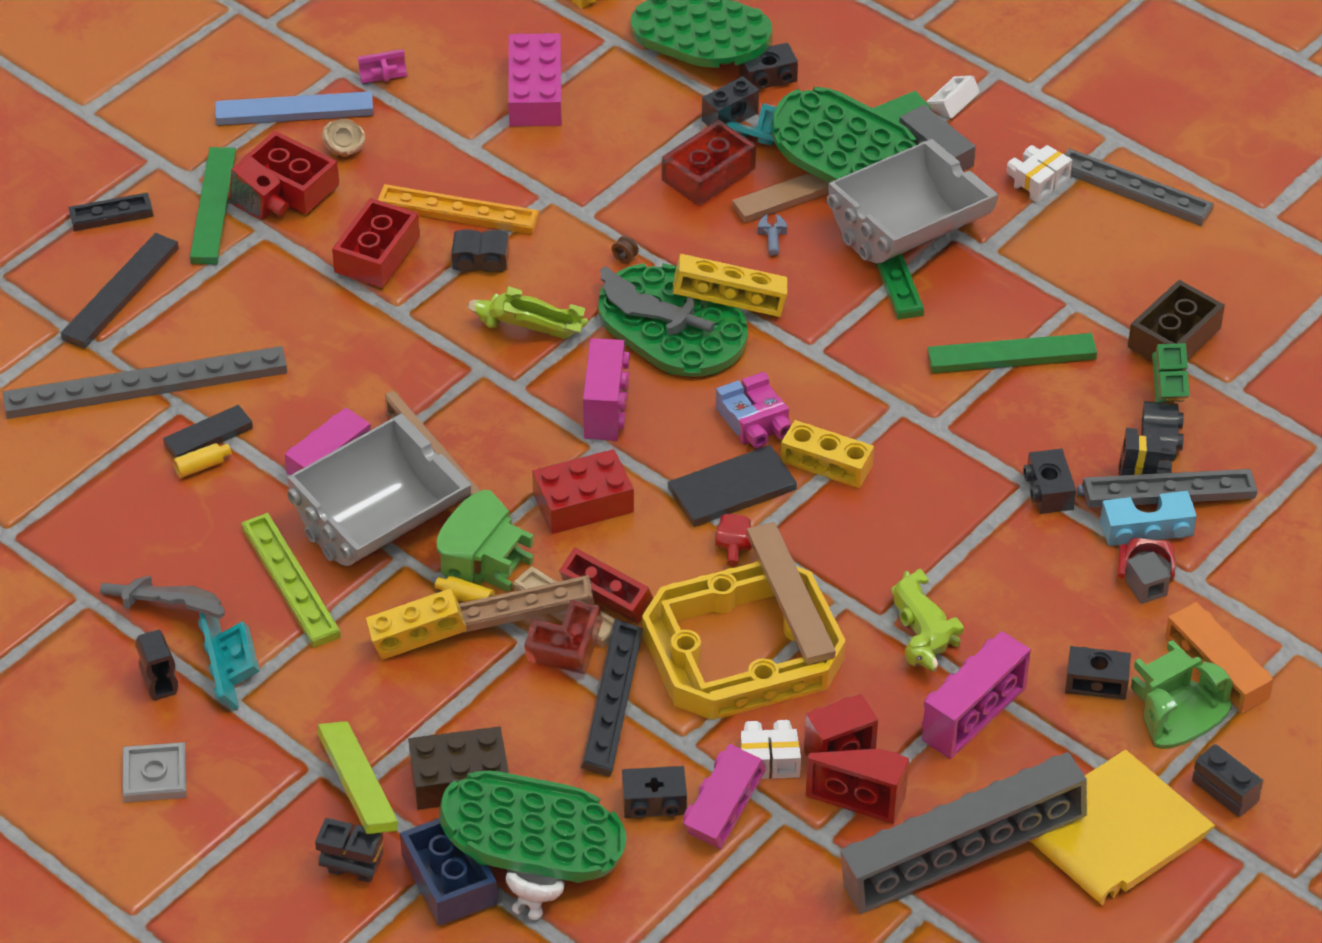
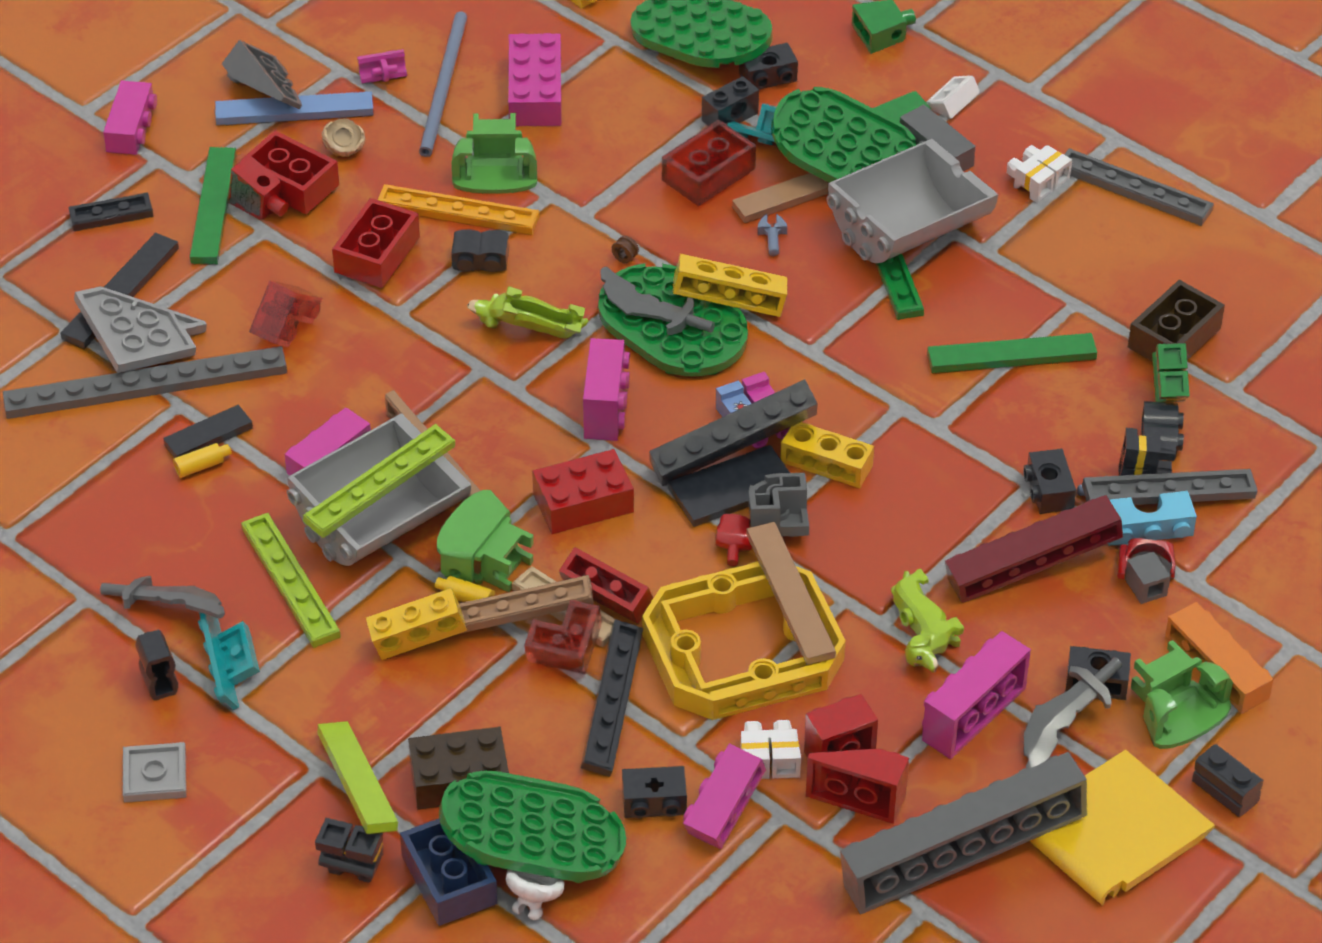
(129, 117): none -> dark pink brick
(135, 330): none -> light grey wing
(260, 72): none -> dark grey wedge
(281, 312): none -> clear red brick
(378, 481): none -> lime tile
(443, 84): none -> sand blue piece
(496, 158): none -> bright green piece
(733, 432): none -> black brick
(781, 500): none -> dark grey brick
(881, 23): none -> green torso
(1034, 548): none -> dark red brick
(1061, 711): none -> dark grey sword

